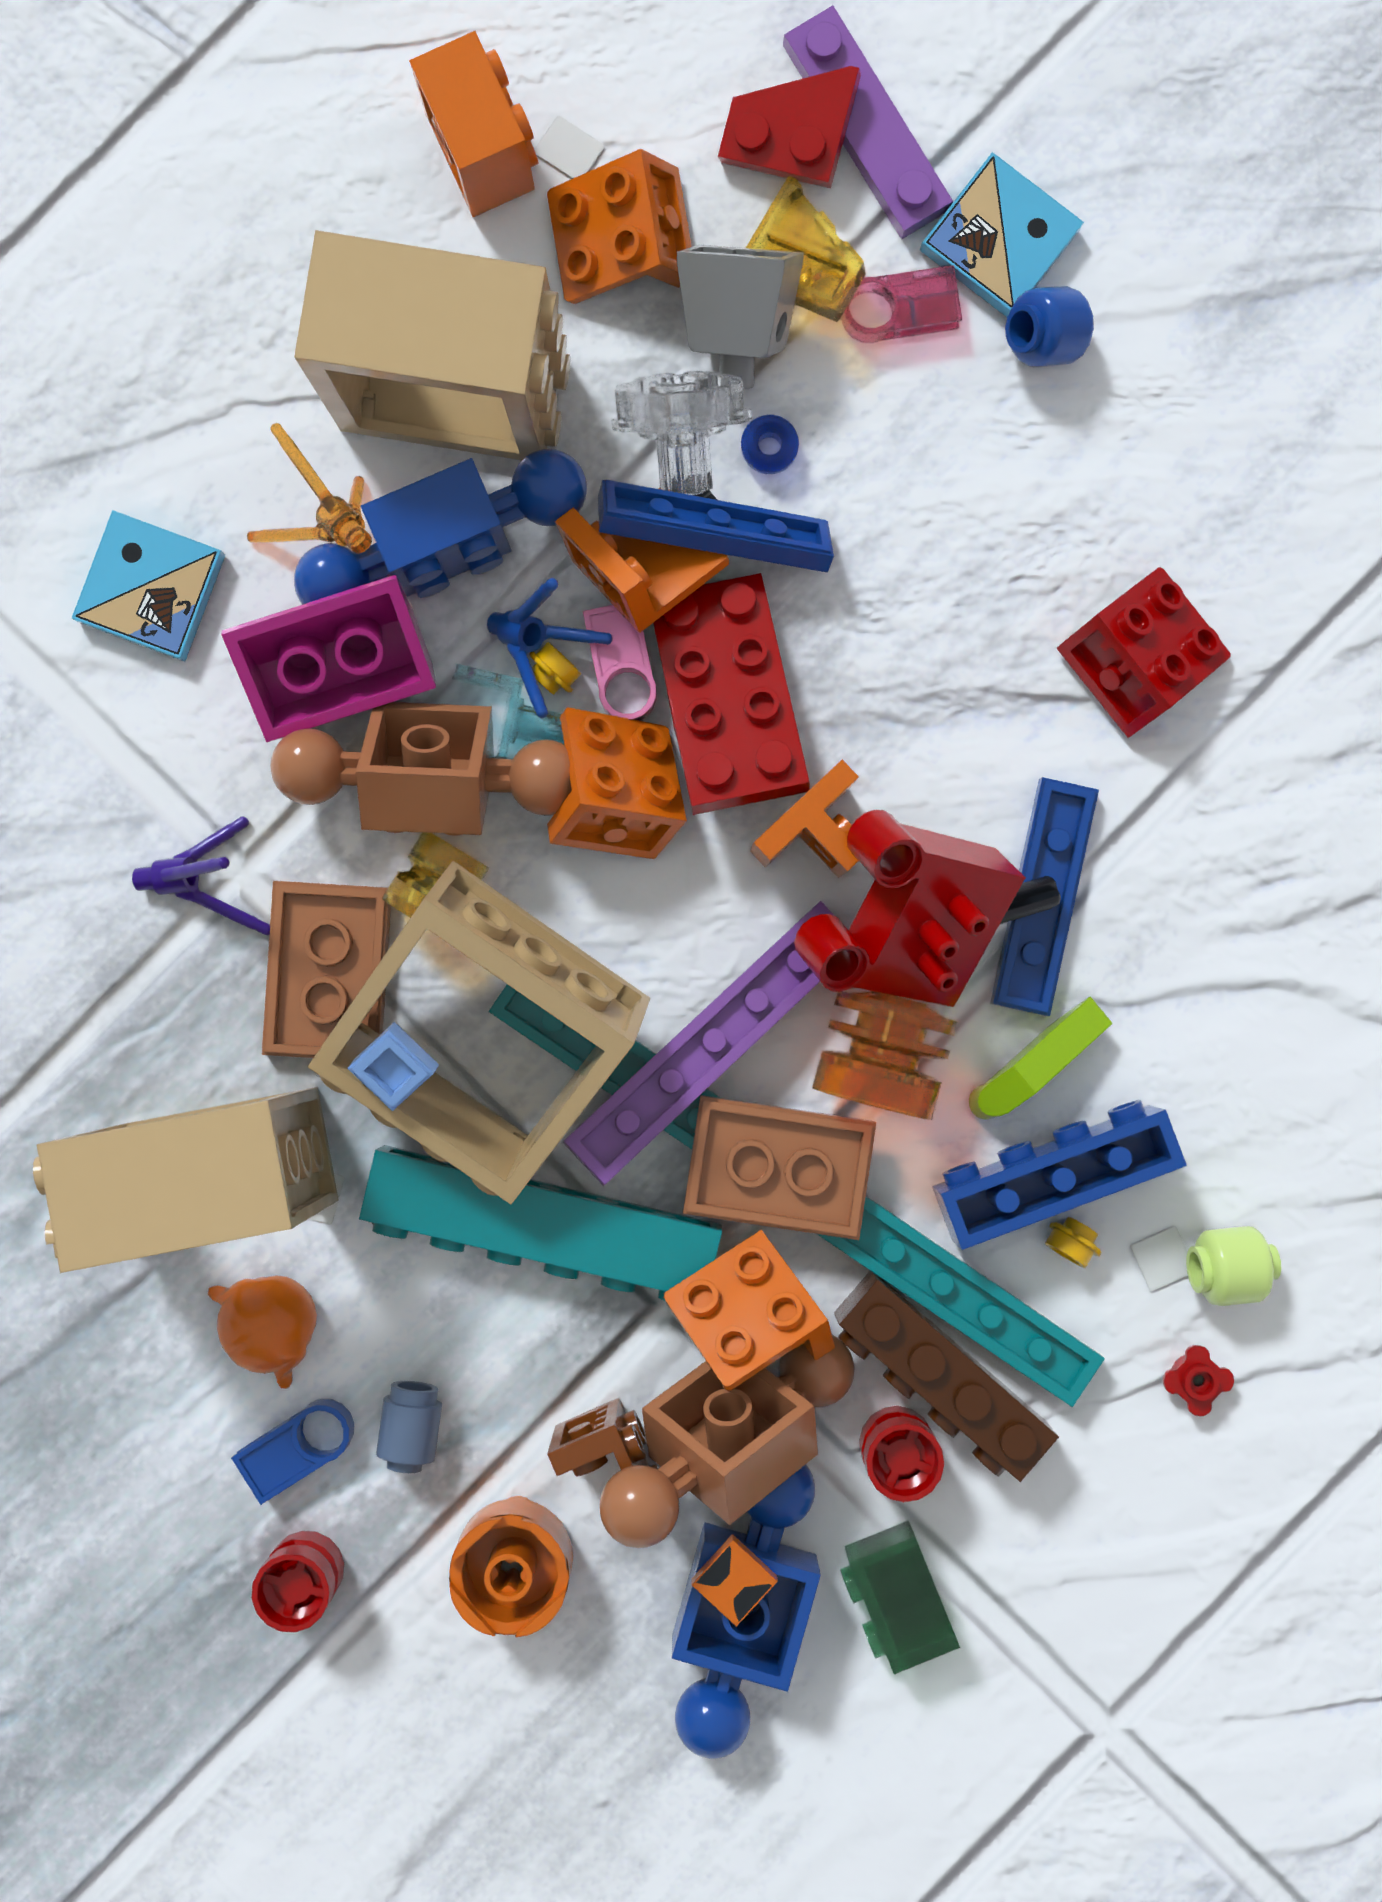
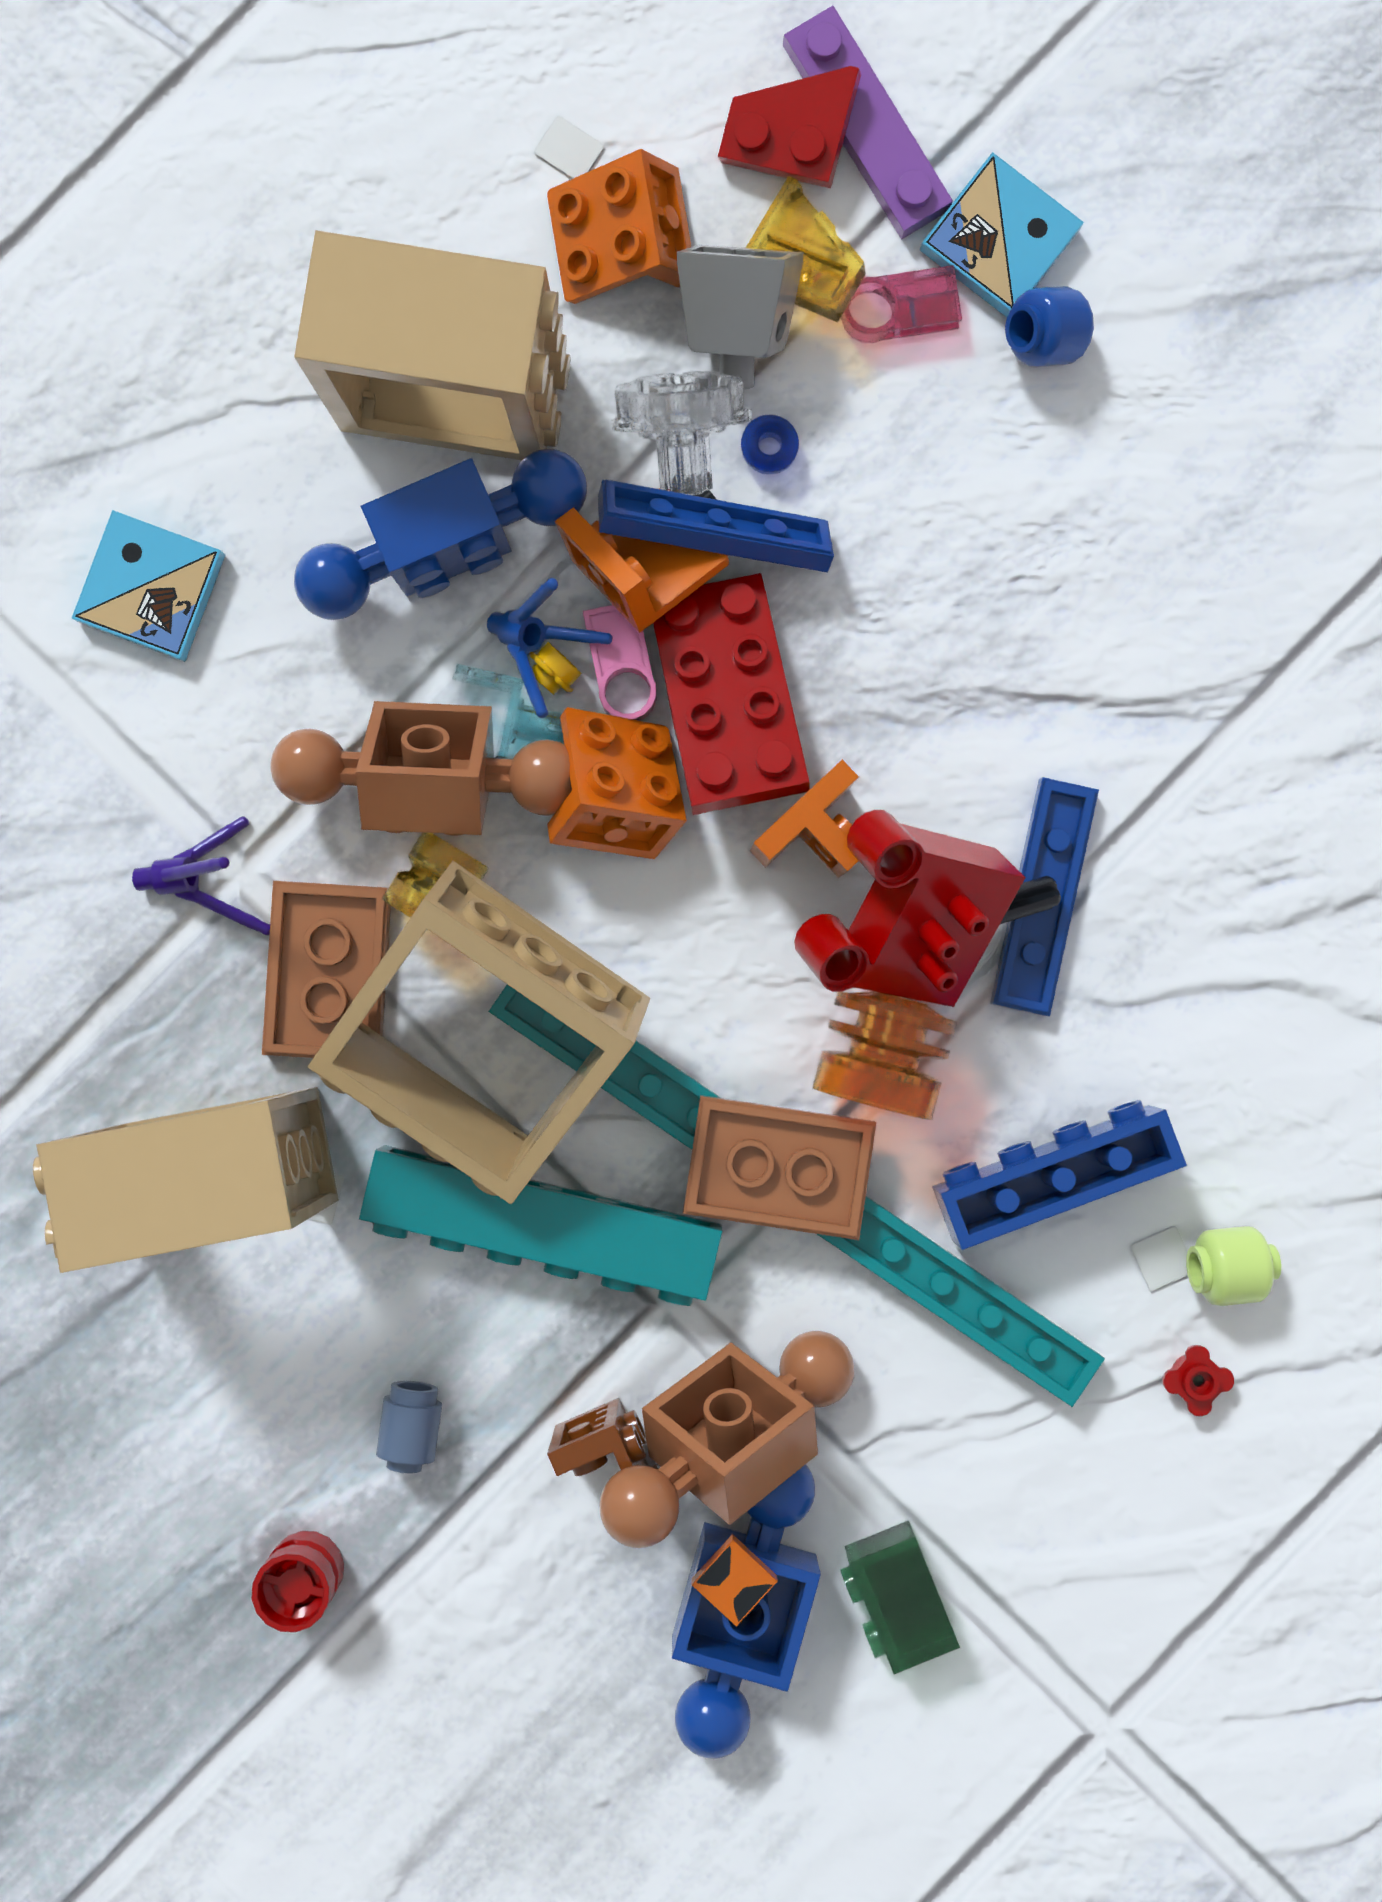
(265, 1324): orange hair -> none
(285, 1455): blue piece -> none
(331, 658): dark pink slope -> none
(335, 517): clear orange plant -> none
(393, 1066): light blue tile -> none
(476, 122): orange brick -> none
(513, 1599): orange brick -> none
(694, 1058): medium lavender plate -> none
(748, 1312): orange bracket -> none
(901, 1454): red wheel -> none
(946, 1376): reddish brown brick -> none
(1039, 1061): lime piece -> none
(1073, 1241): yellow plate -> none
(1144, 652): red bracket -> none

